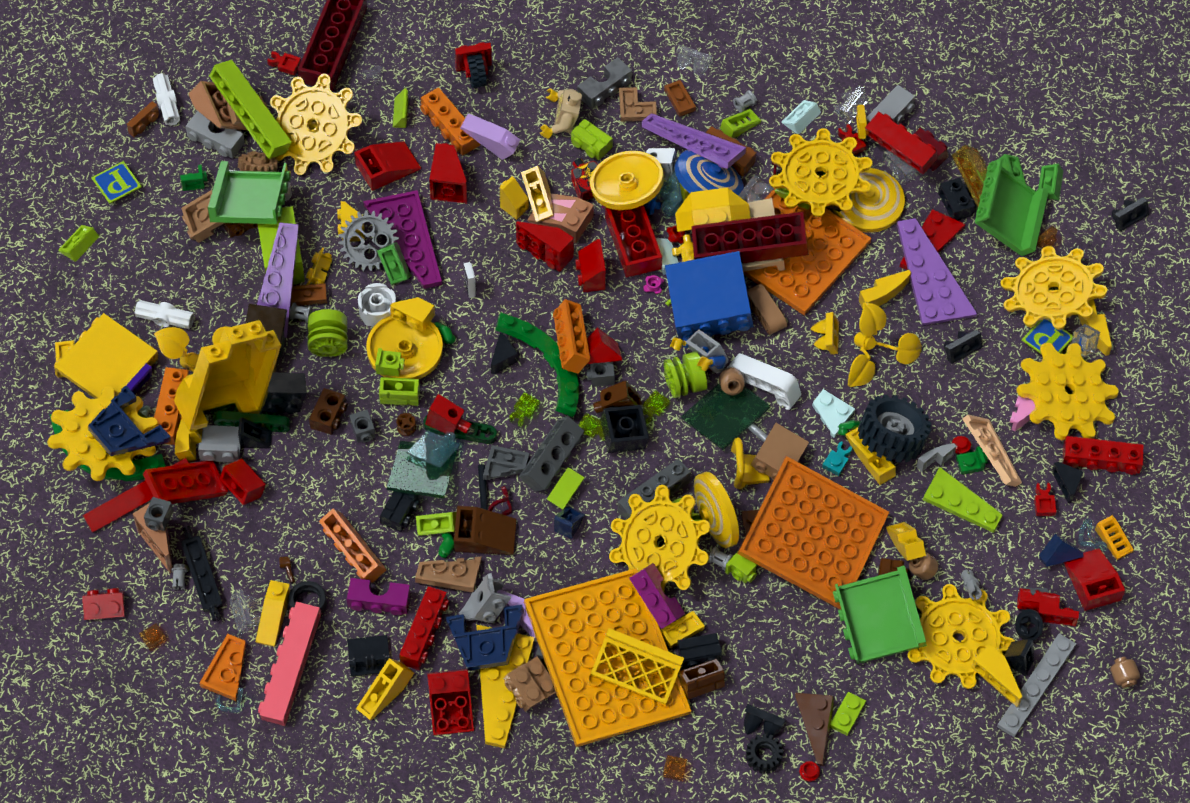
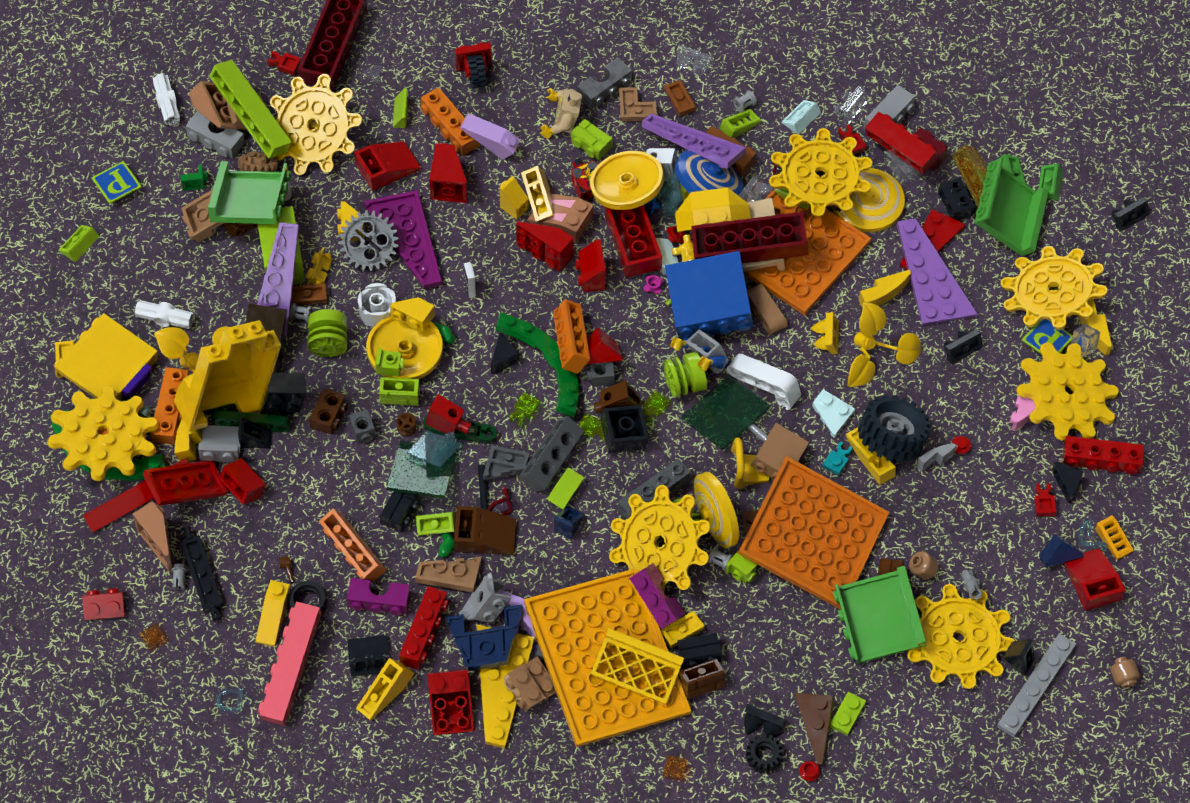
(118, 433): dark blue wing -> none
(142, 119): dark orange plate -> none
(158, 506): dark grey brick -> none
(226, 668): orange wing -> none
(240, 606): clear tile -> none
(394, 263): bright green slope -> none
(731, 381): medium nougat head -> none
(843, 427): green arm -> none
(861, 121): yellow tile -> none
(906, 541): yellow slope -> none
(959, 500): lime wing -> none
(972, 461): green bracket -> none
(993, 448): light nougat wing -> none
(995, 670): yellow slope -> none
(1023, 630): black gear -> none
(1047, 605): red plate -> none
(1048, 238): clear orange plate -> none

